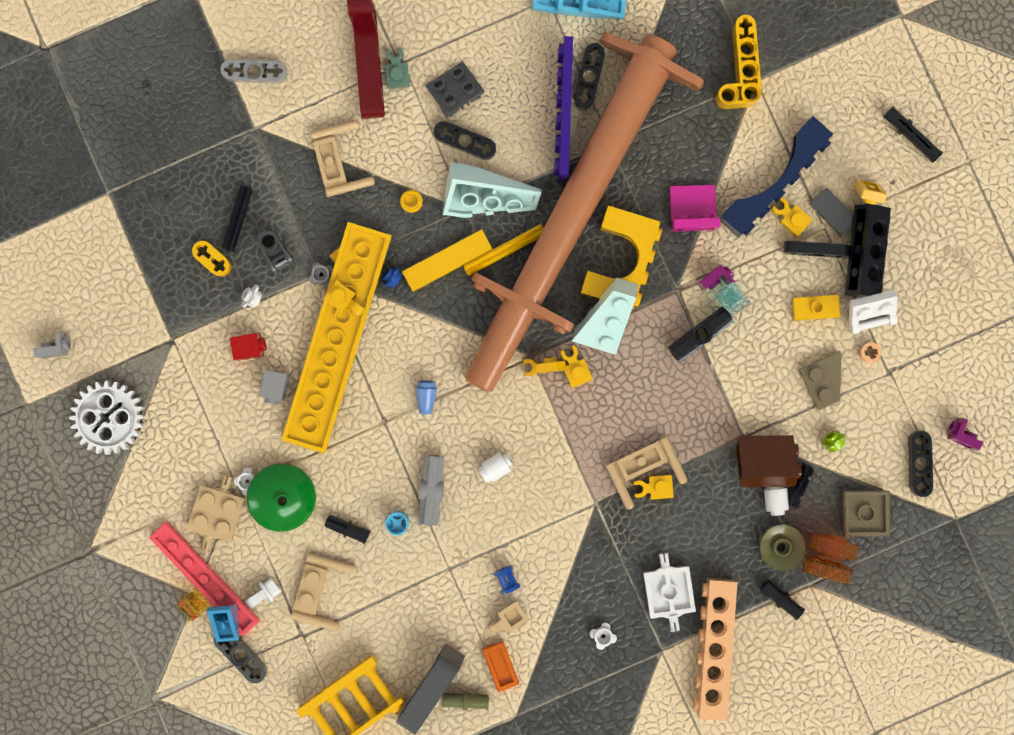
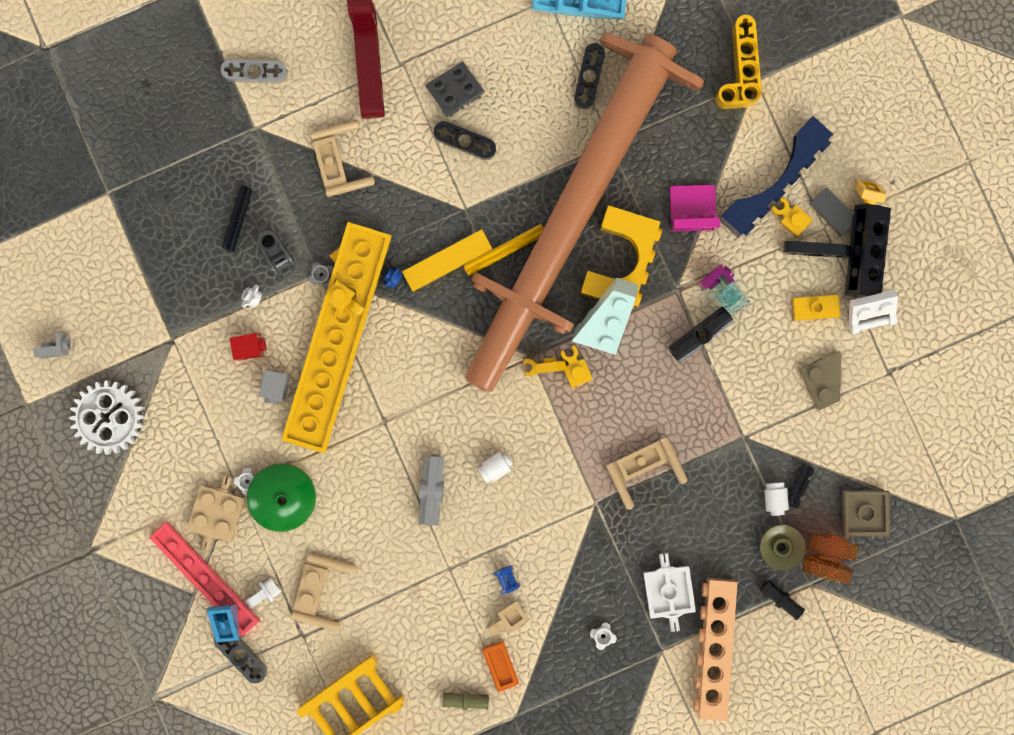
(193, 605): clear yellow tile -> none
(208, 263): yellow beam -> none
(347, 528): black axle -> none
(397, 72): sand green plate -> none
(397, 523): medium azure wheel -> none
(411, 201): yellow plate -> none
(426, 394): medium blue cone -> none
(431, 689): dark grey beam -> none
(478, 191): light aqua wedge -> none
(563, 101): dark purple plate -> none
(658, 487): yellow plate -> none
(767, 461): reddish brown brick -> none
(834, 441): lime plate -> none
(873, 346): light nougat bush -> none
(912, 134): black pin -> none
(913, 480): black beam -> none
(965, 439): magenta bracket -> none

